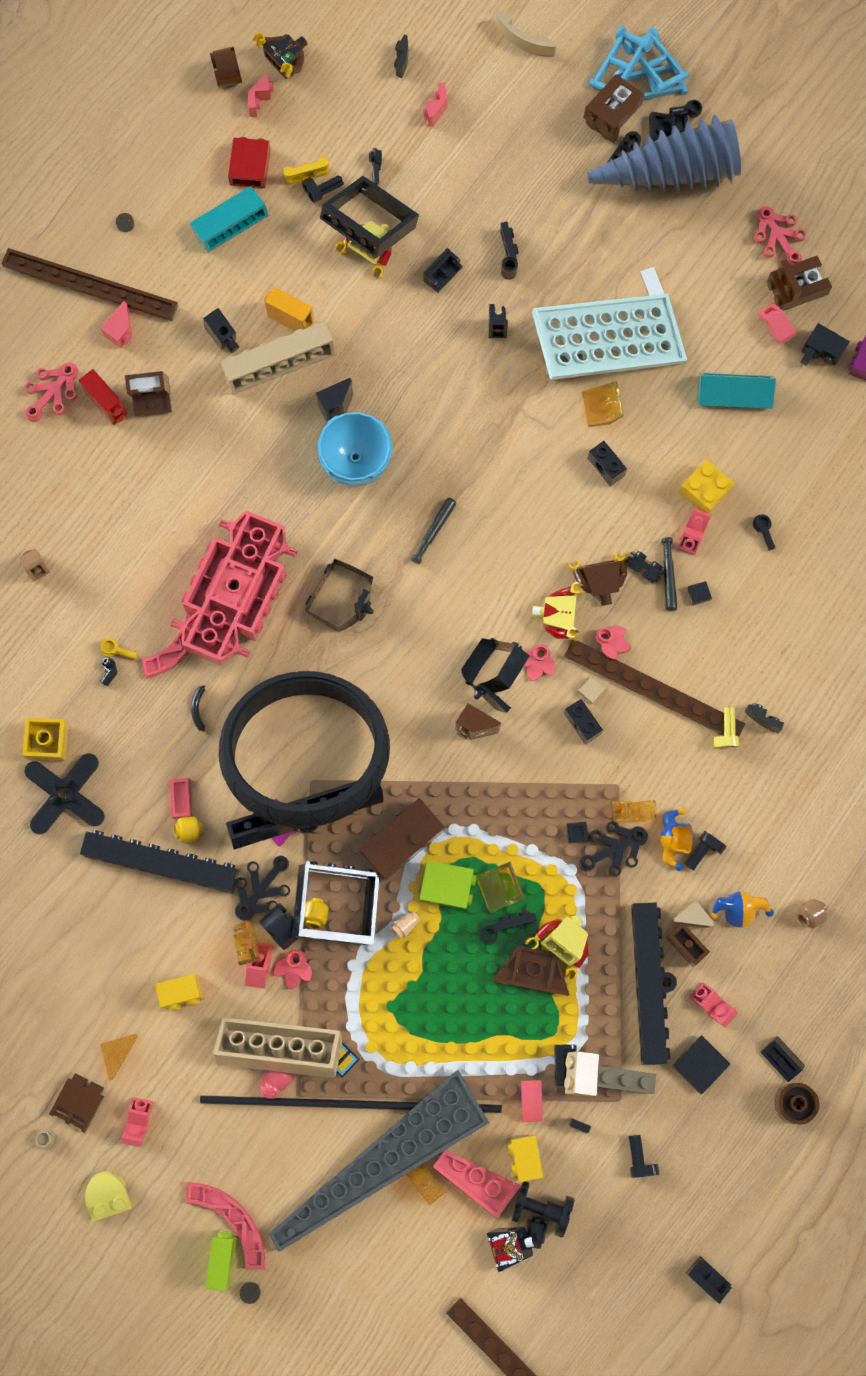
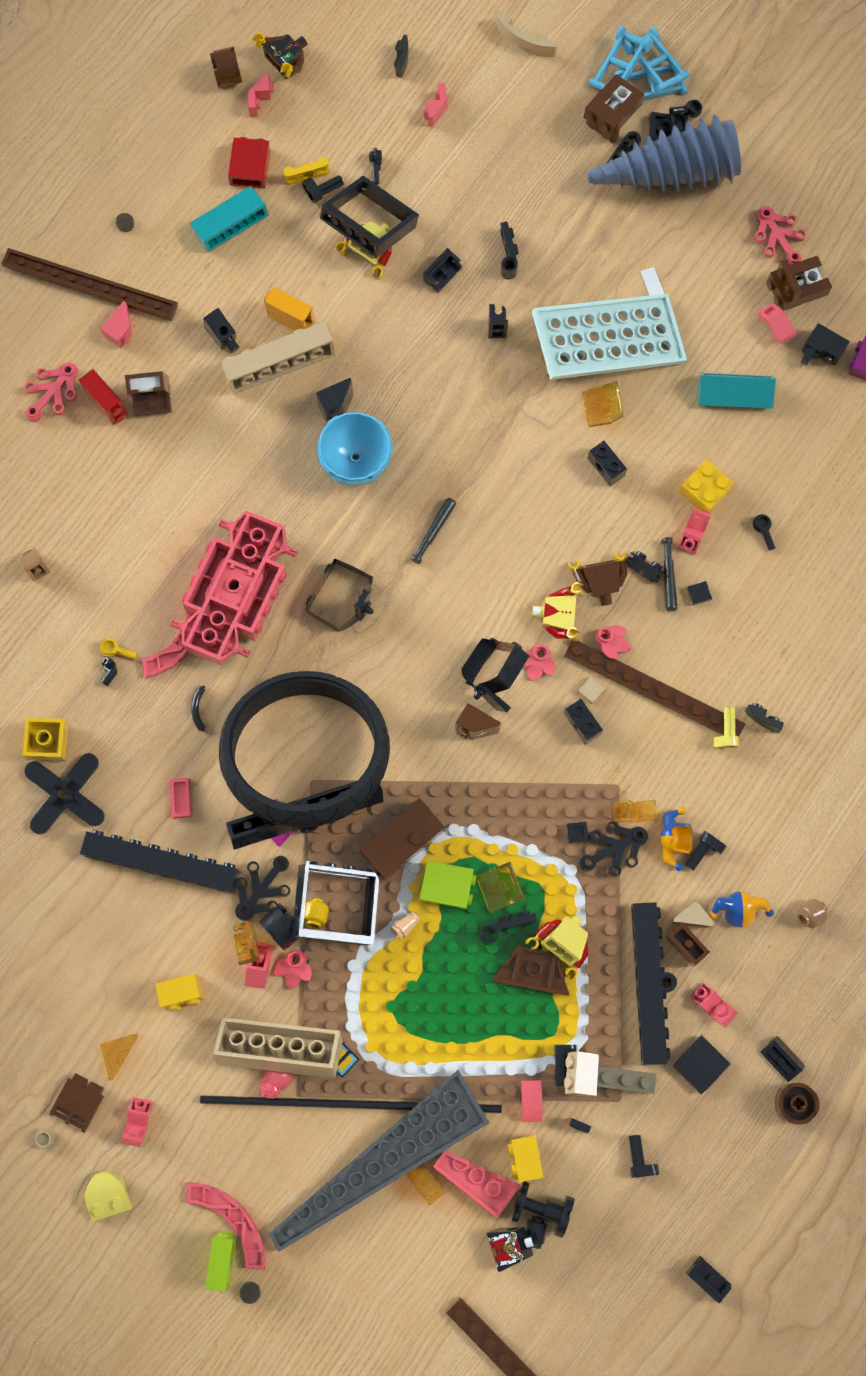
(188, 829): yellow head -> none

